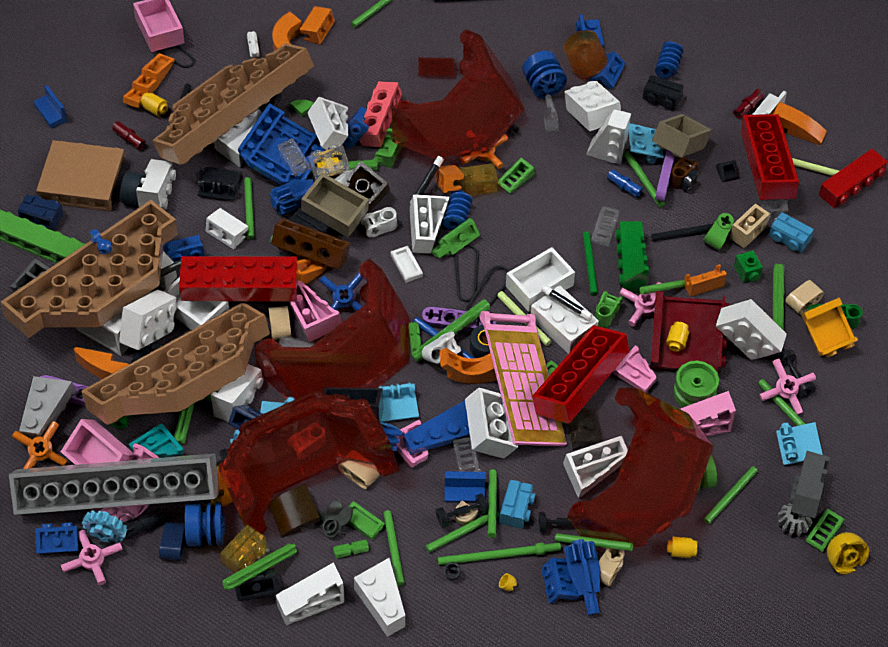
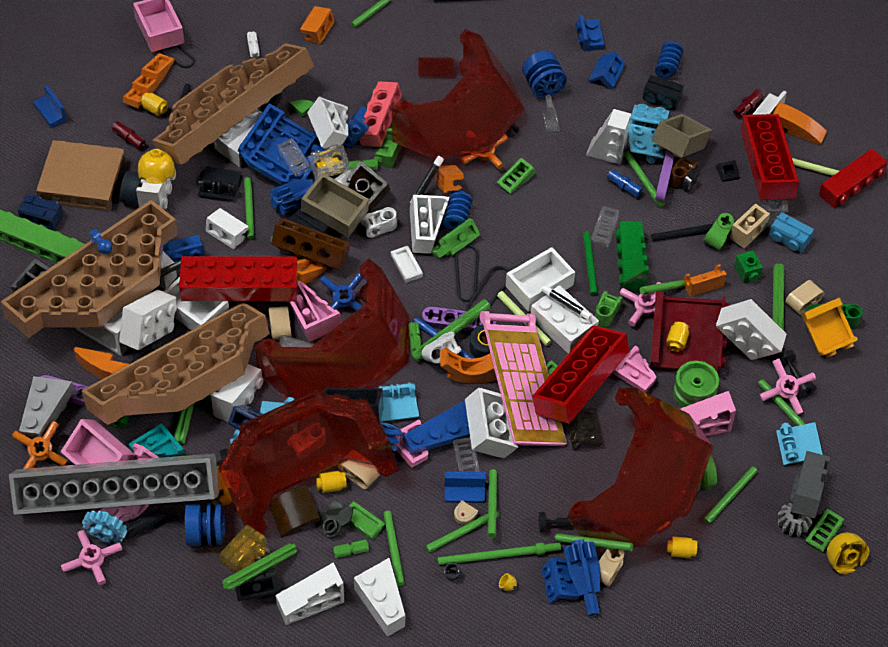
(57, 539): blue bracket -> none
(156, 166): none -> yellow cylinder
(172, 542): dark blue beam -> none
(285, 30): orange arch -> none
(331, 481): none -> yellow brick
(479, 179): clear yellow brick -> none
(481, 504): black wheel -> none
(516, 504): dark azure brick -> none
(585, 53): clear orange wheel -> none
(590, 104): white piece -> none
(594, 463): white wedge -> none
(643, 113): none -> medium azure hinge

